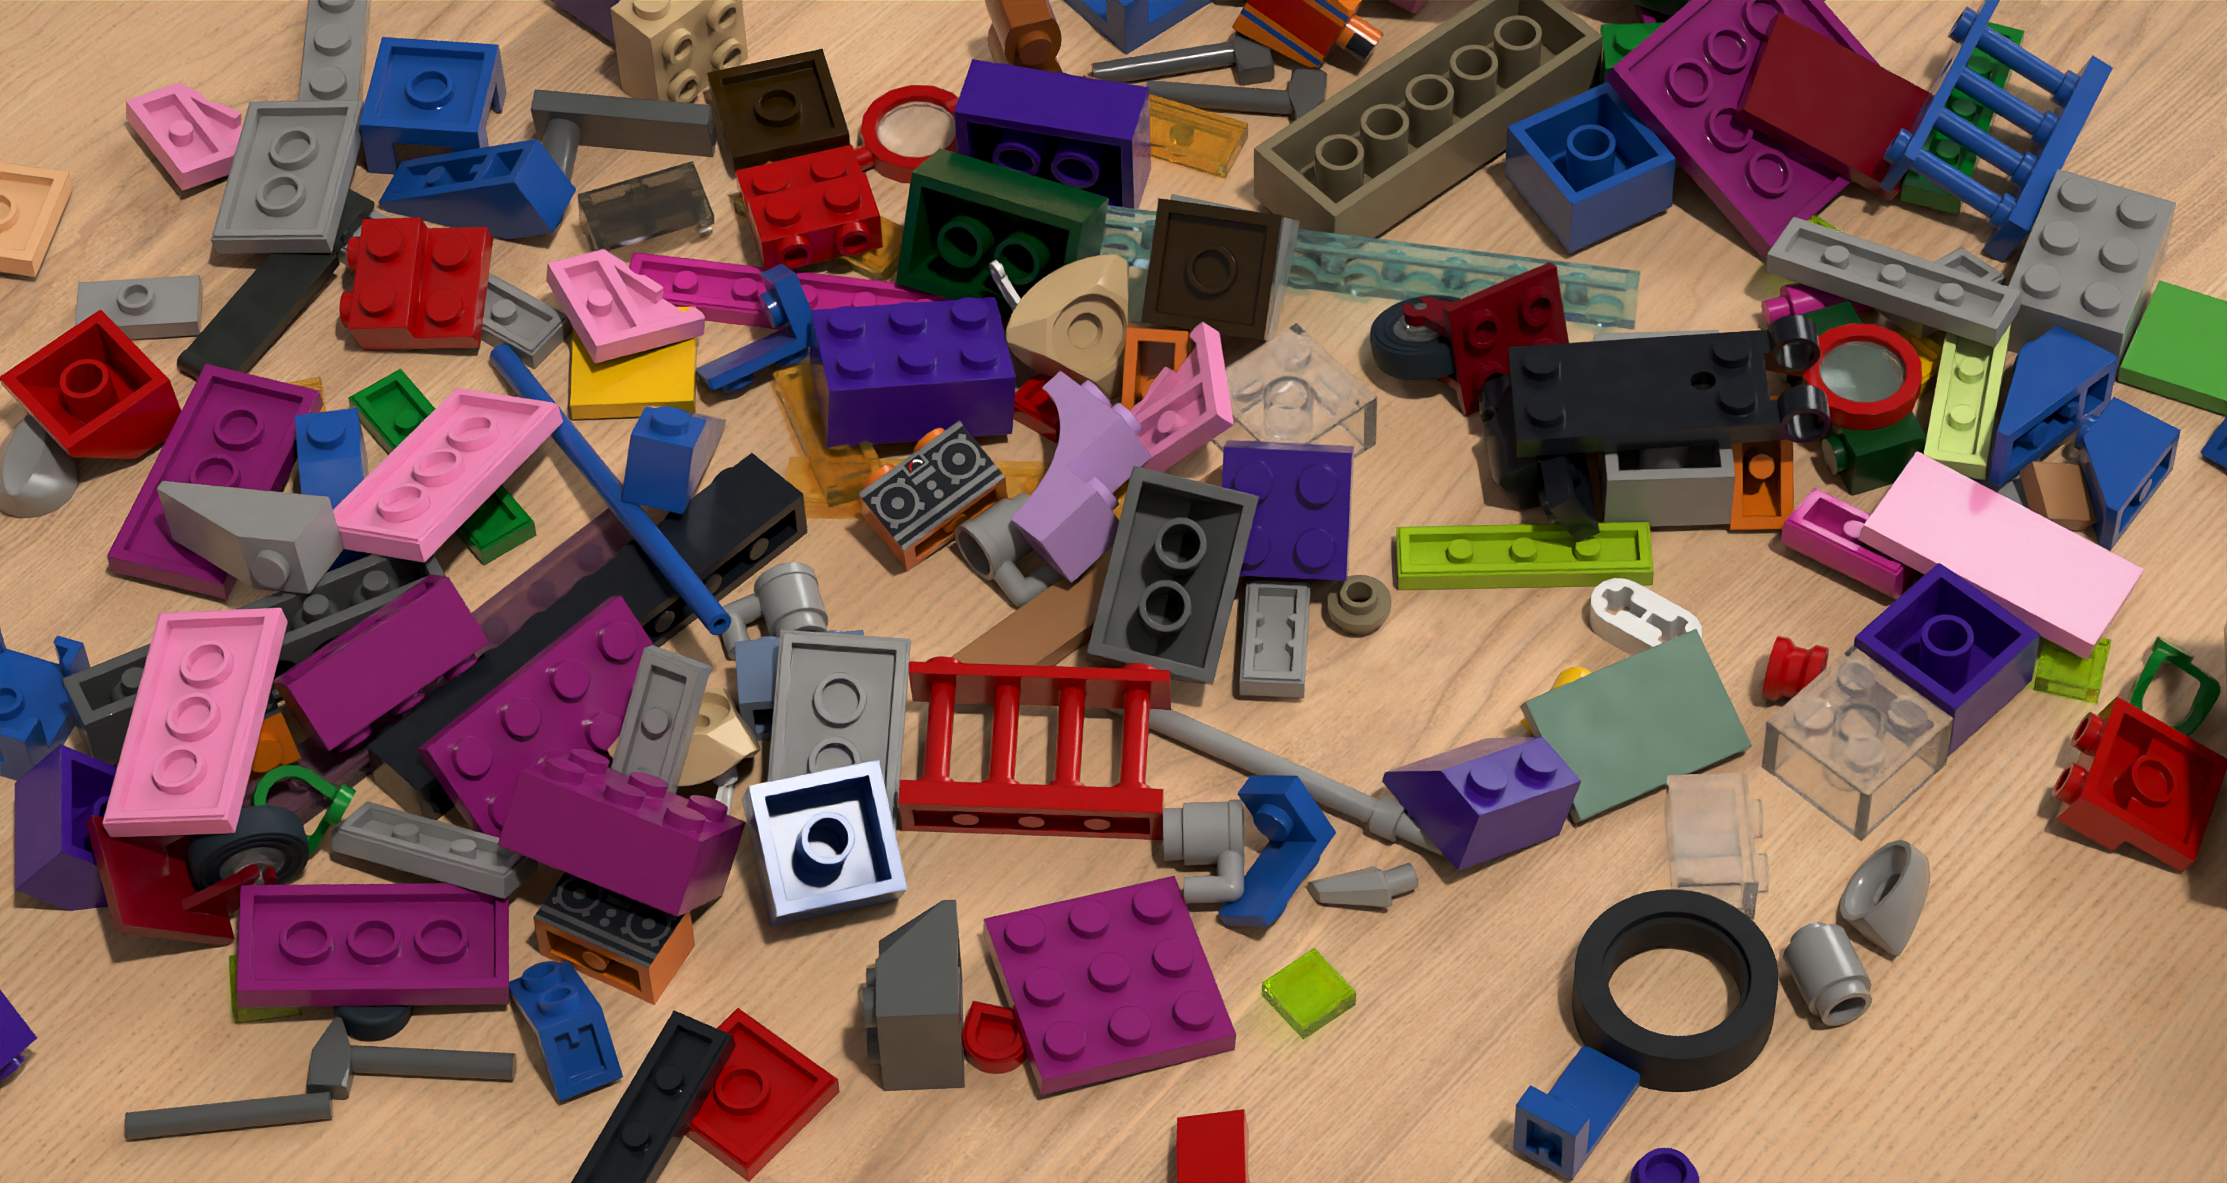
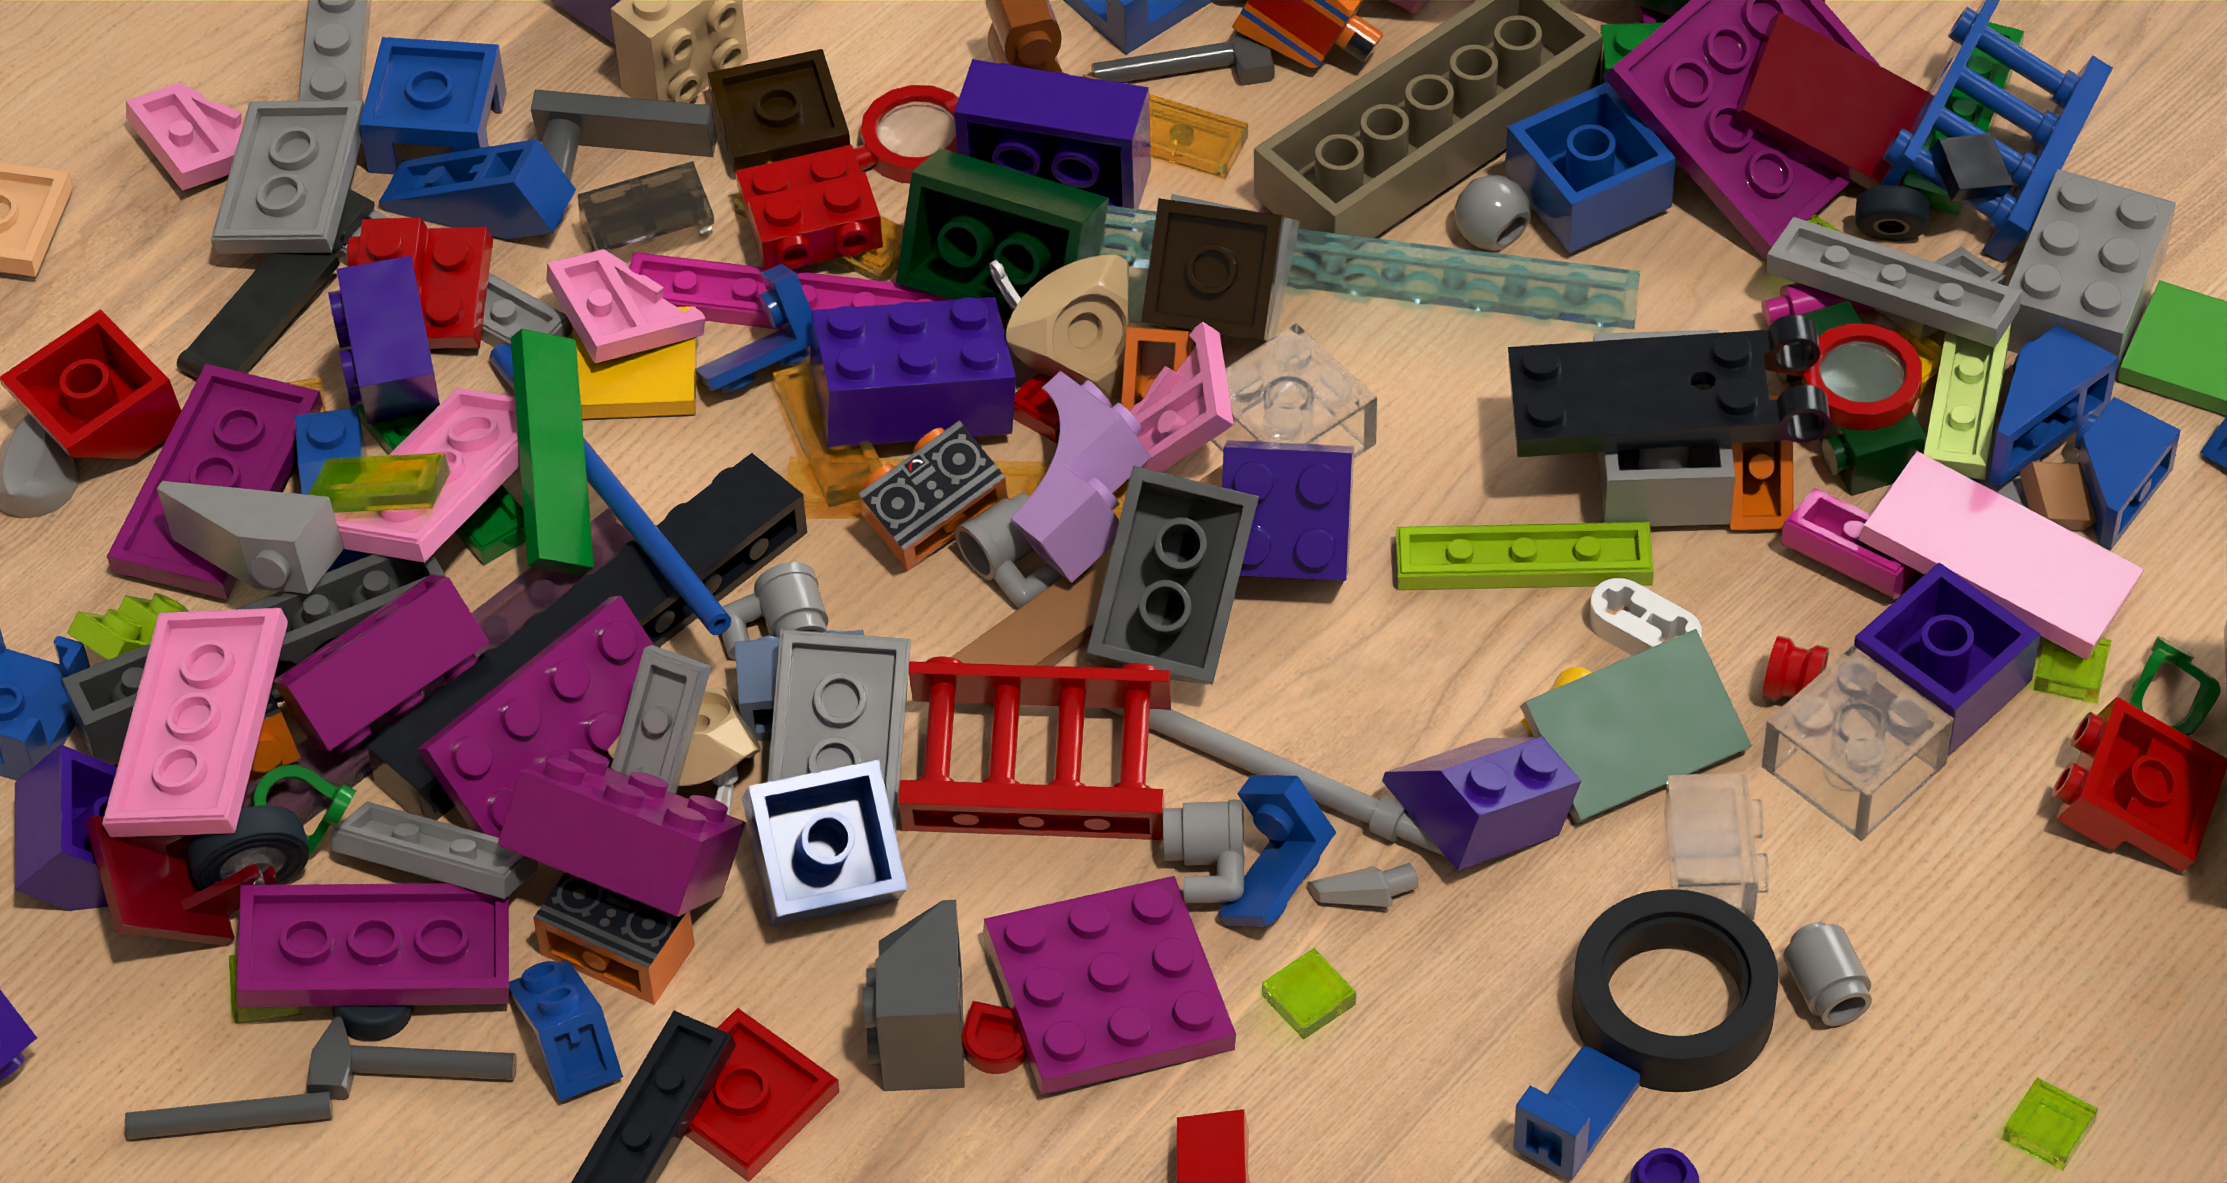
(123, 628): none -> lime slope
(145, 305): light grey plate -> none
(382, 482): none -> clear neon green tile
(385, 327): none -> dark purple brick
(551, 452): none -> green tile
(669, 456): blue slope -> none
(1275, 638): light grey plate -> none
(1305, 93): dark grey piece -> none
(1359, 617): dark tan plate -> none
(1469, 337): dark red plate -> none
(1492, 212): none -> light grey piece
(1552, 481): black plate -> none
(1888, 895): light grey piece -> none
(1892, 213): none -> black wheel
(1971, 167): none -> black tile
(2050, 1123): none -> clear neon green tile

